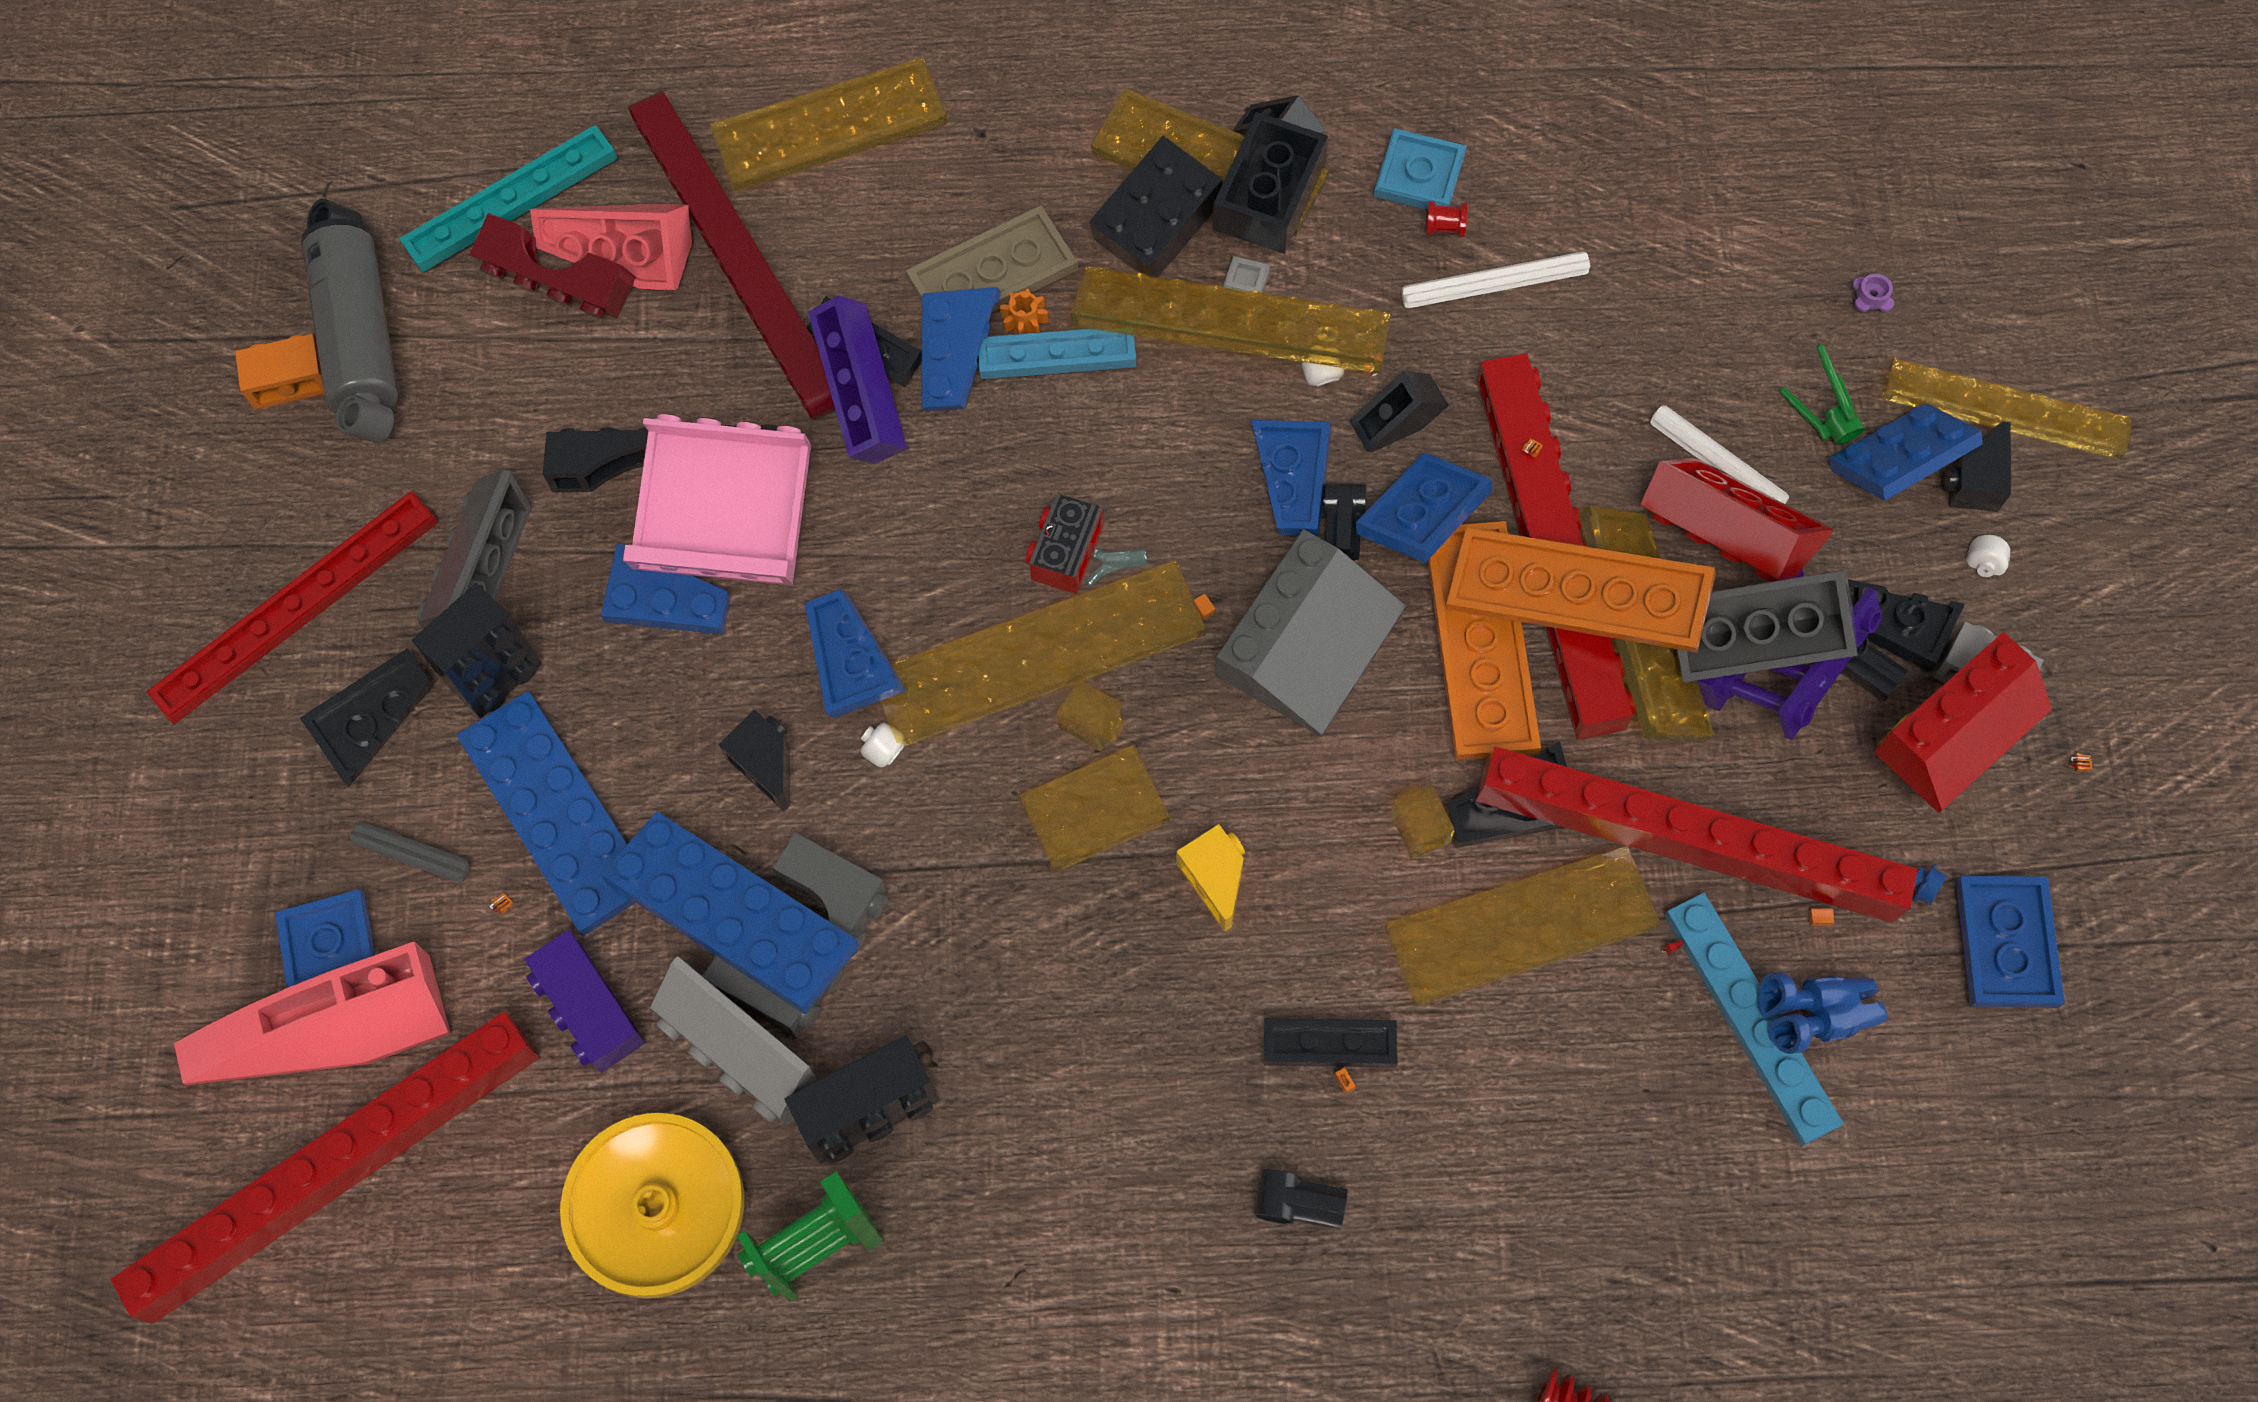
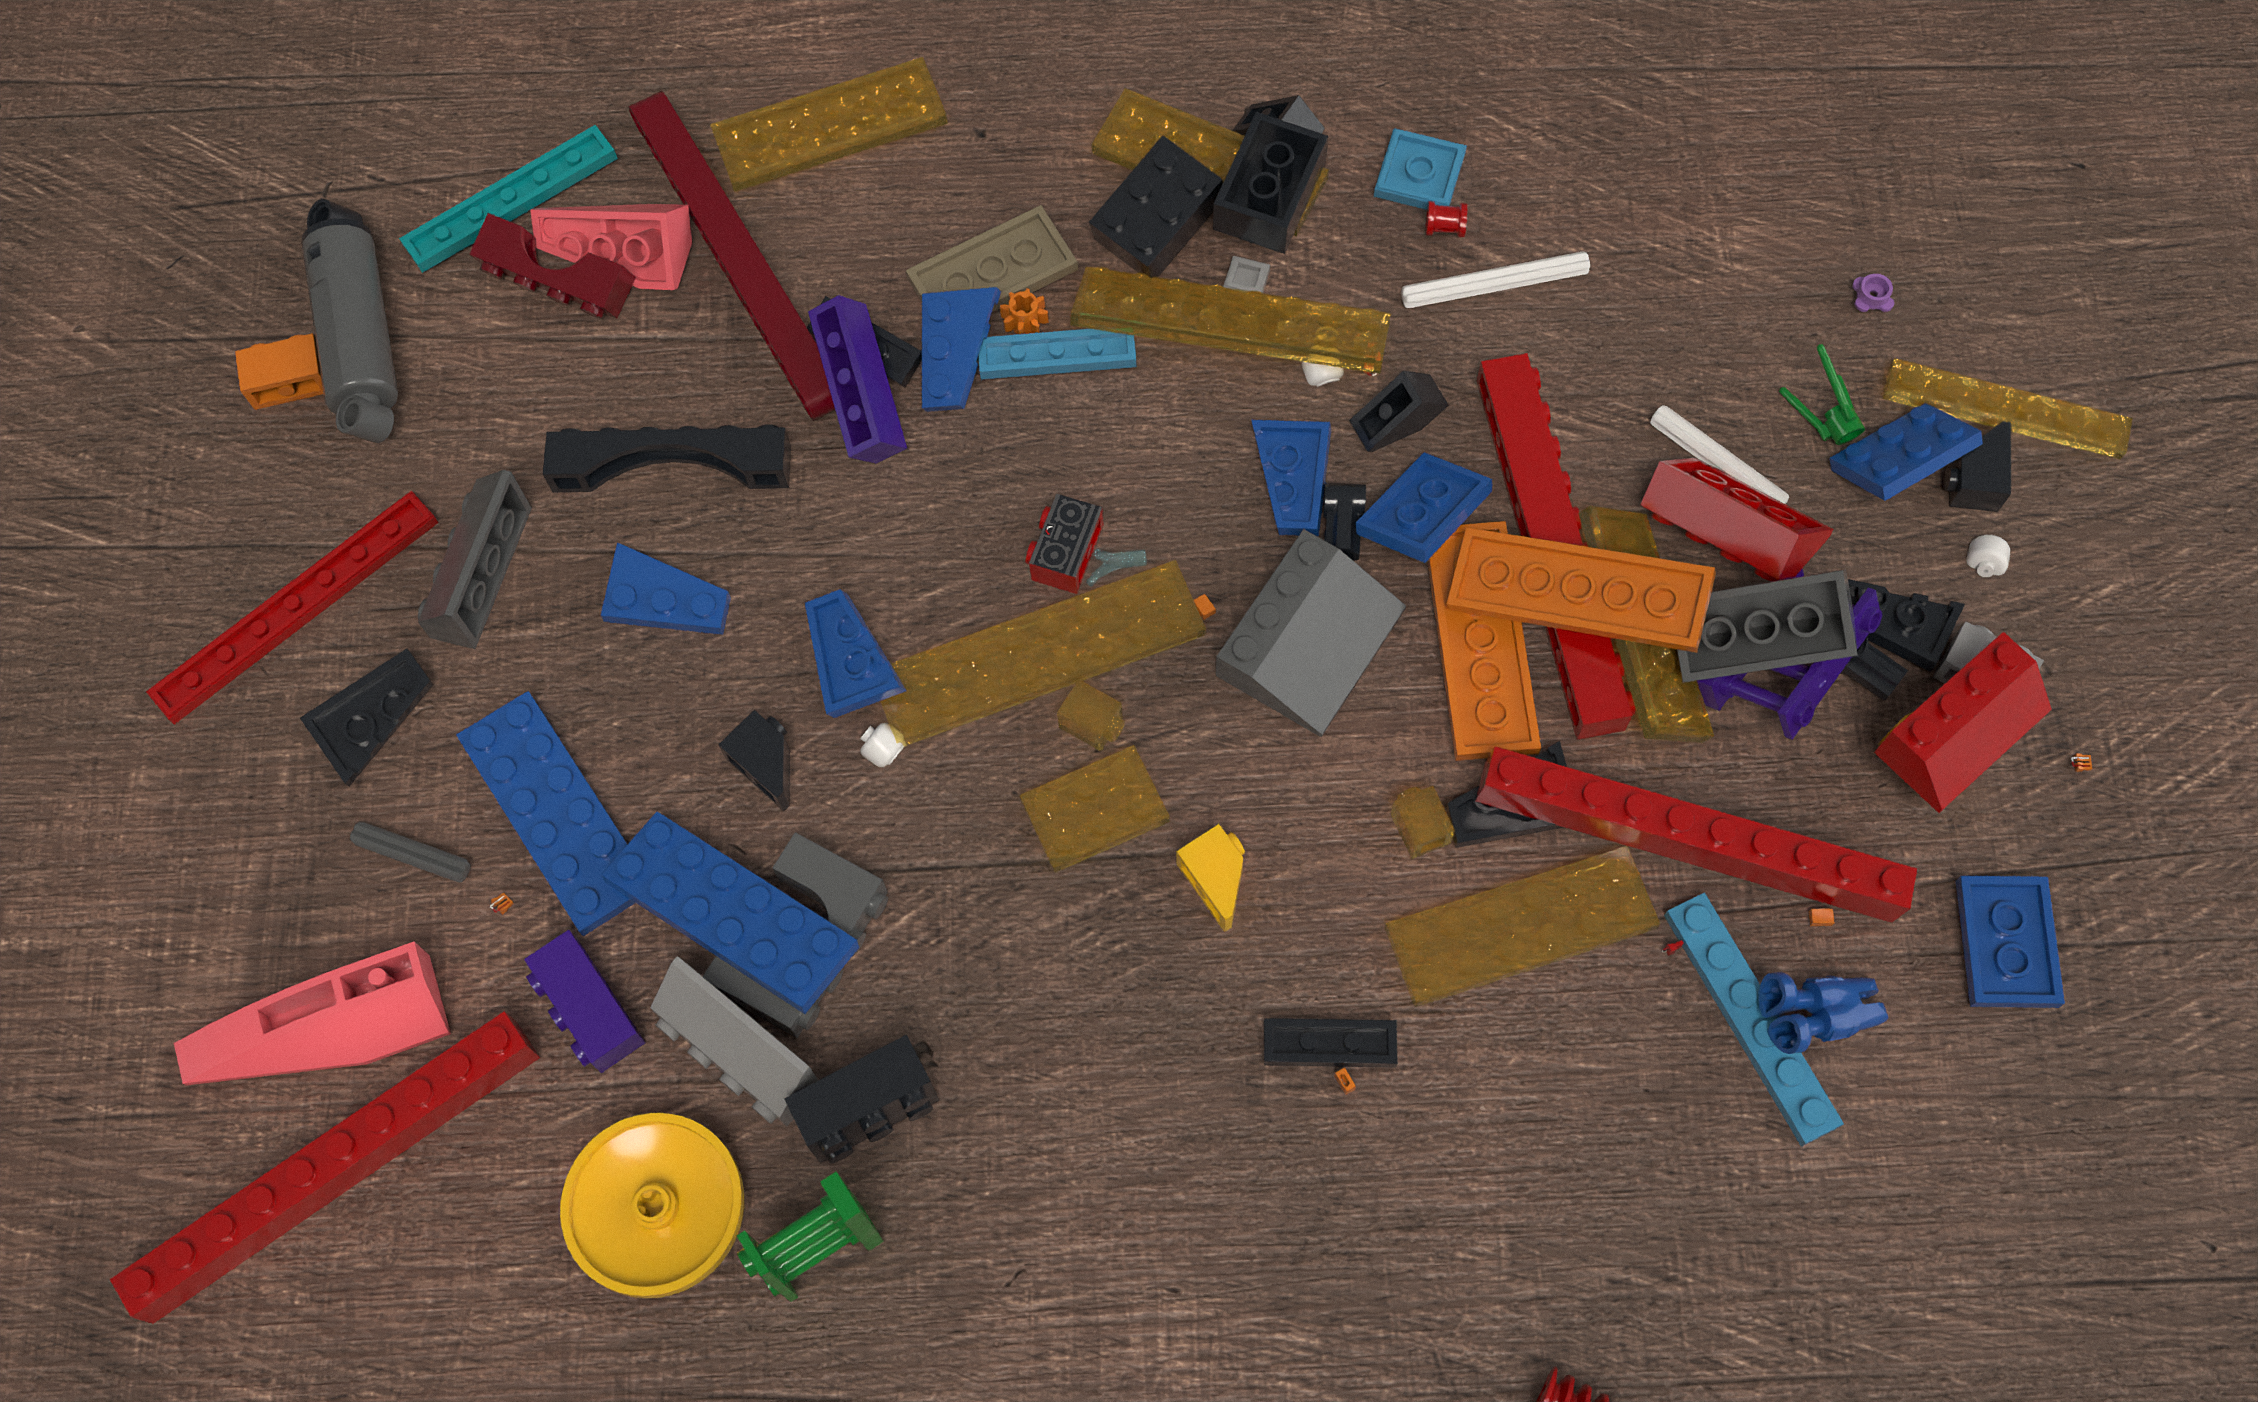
(324, 936): blue plate -> none
(478, 651): black brick -> none
(720, 500): bright pink panel -> none
(1286, 1199): black piece -> none
(1532, 447): orange piece -> none
(1928, 884): blue plate -> none

